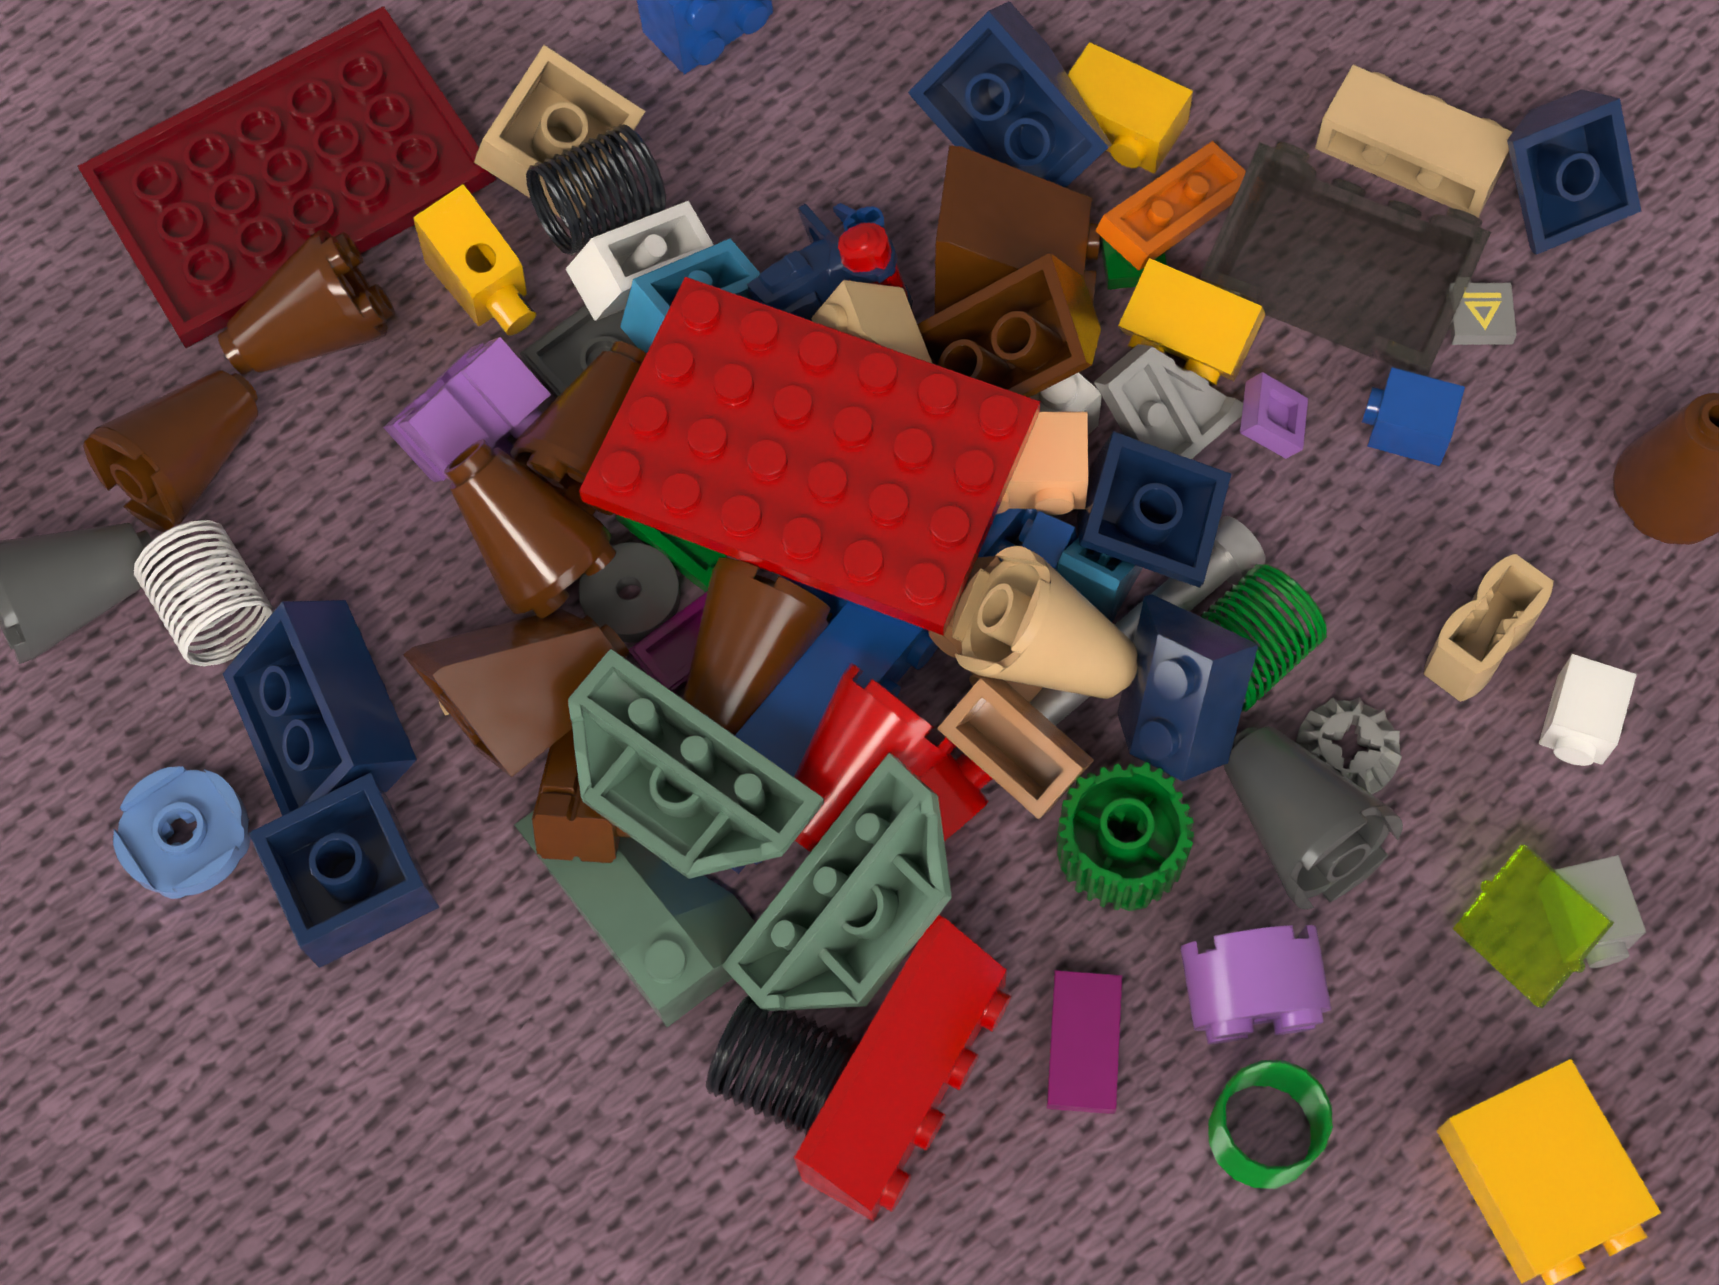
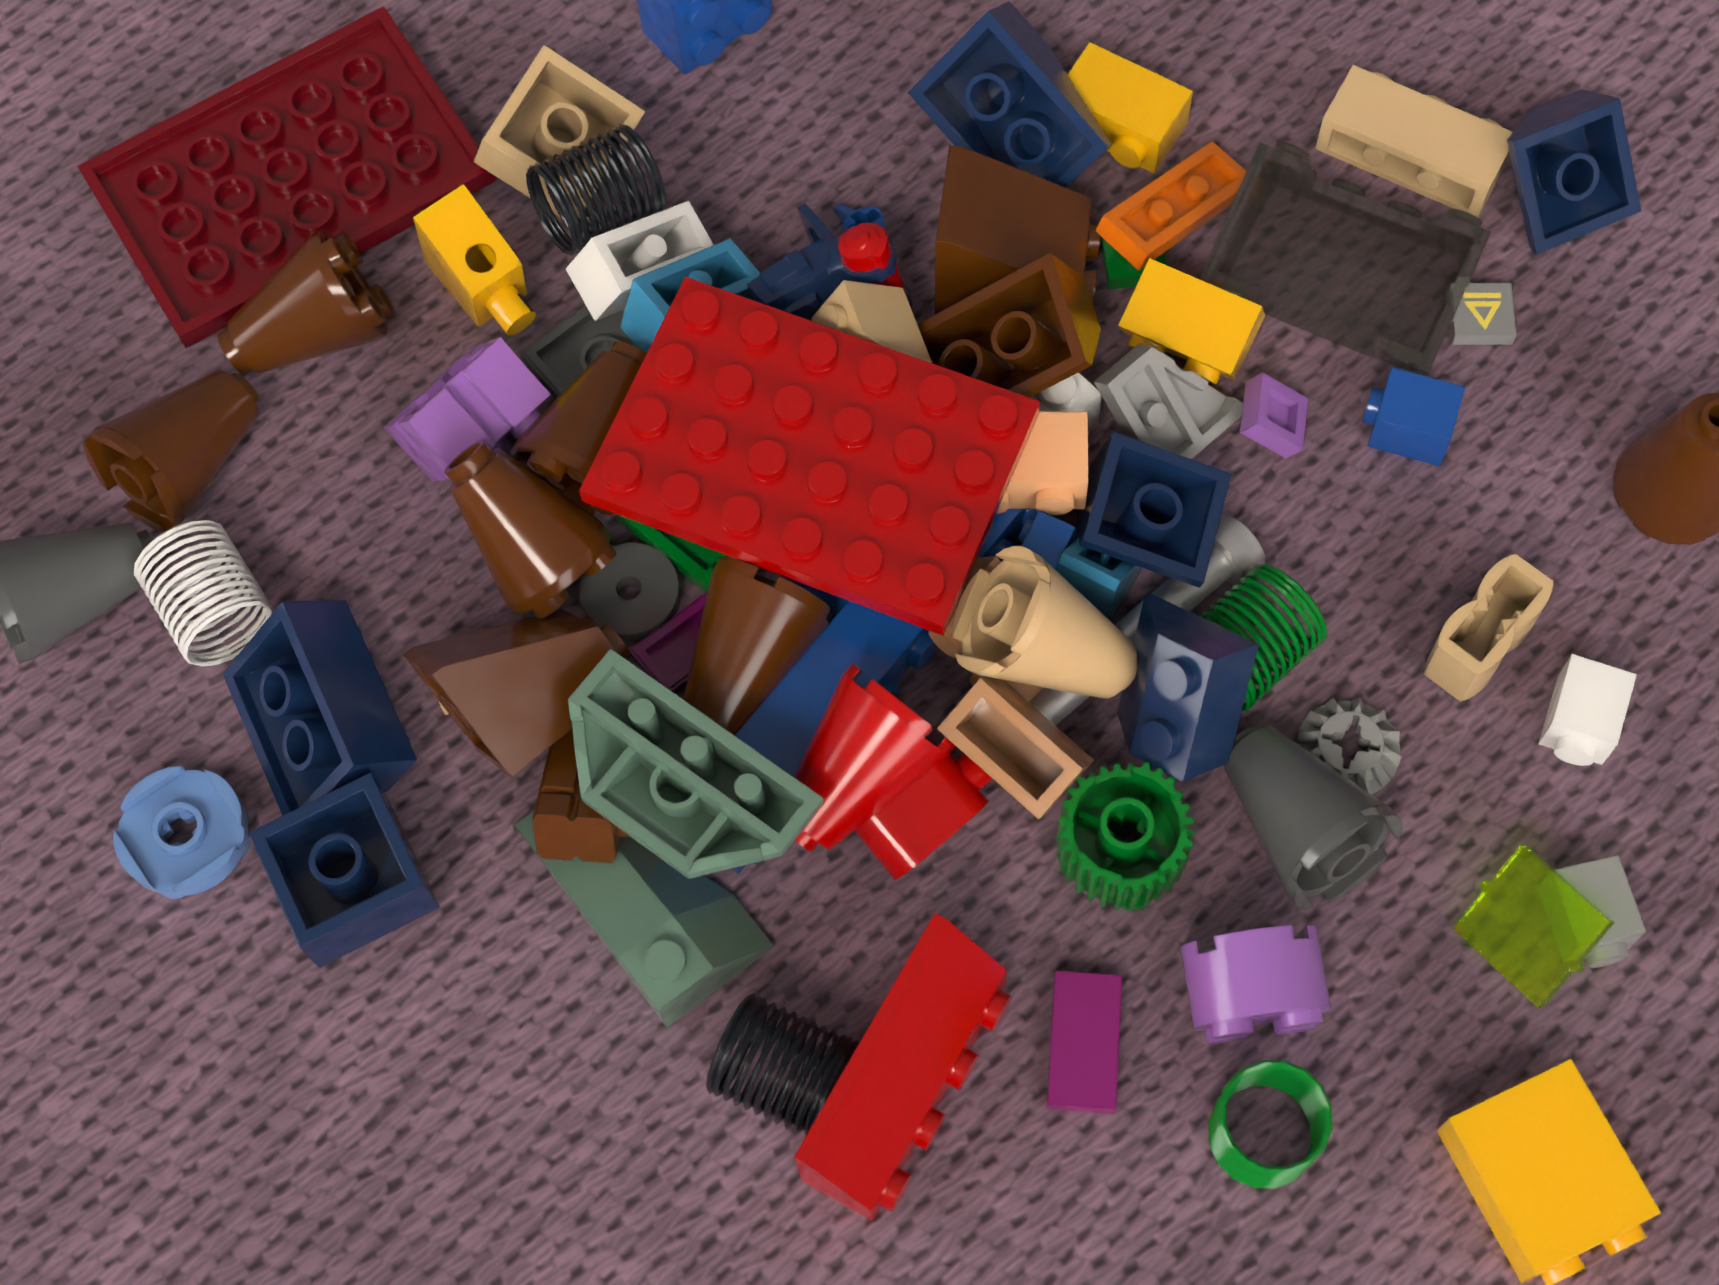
(852, 901): sand green wedge -> none

